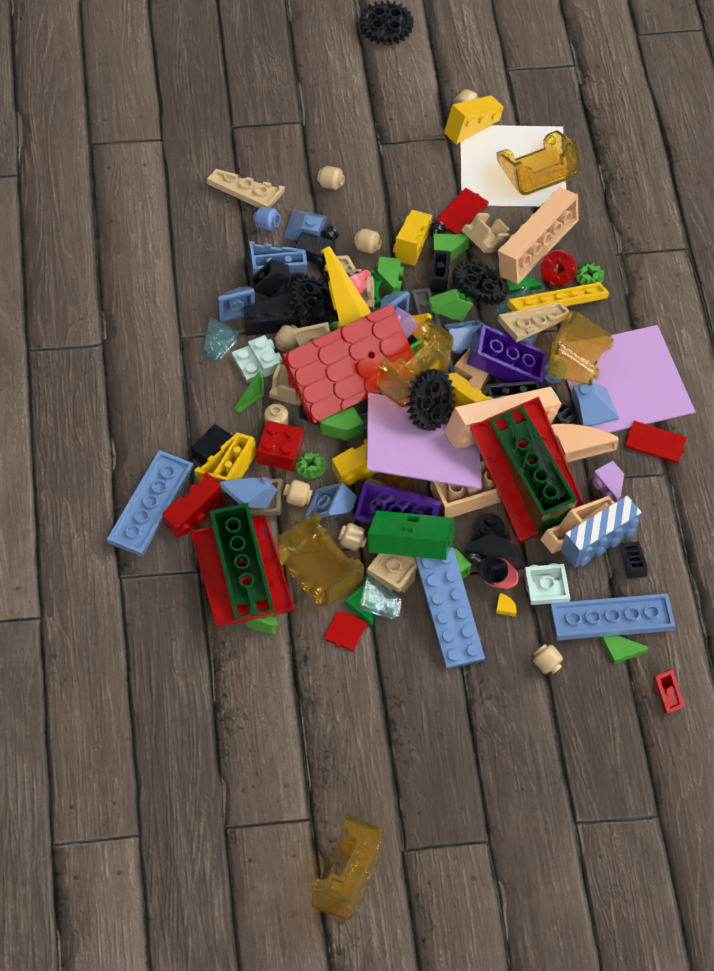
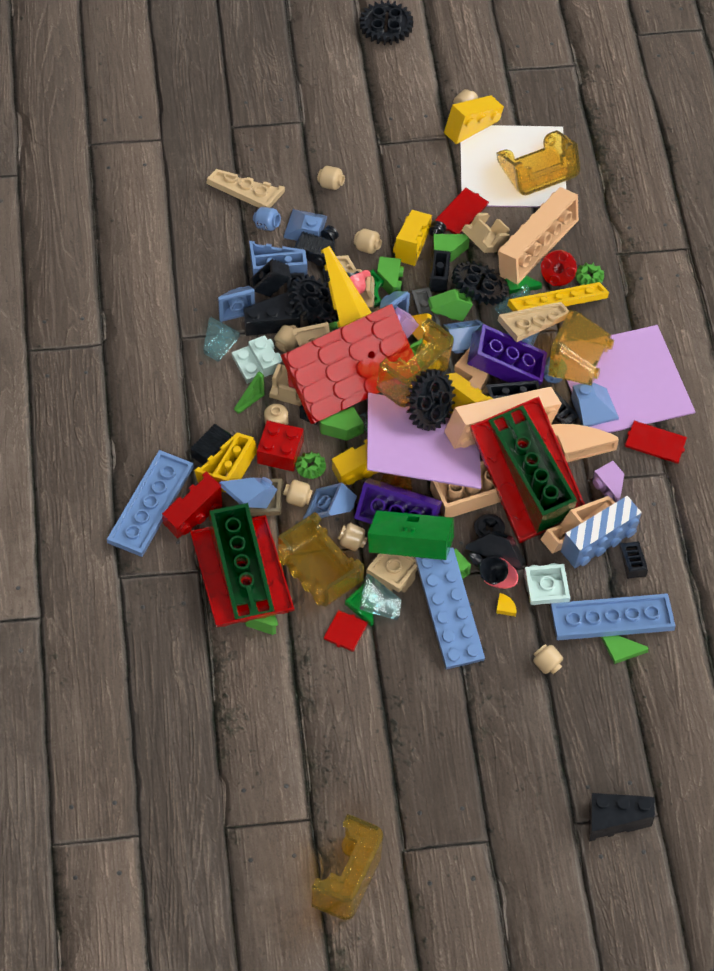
(618, 814): none -> black wedge
(668, 690): red slope -> none

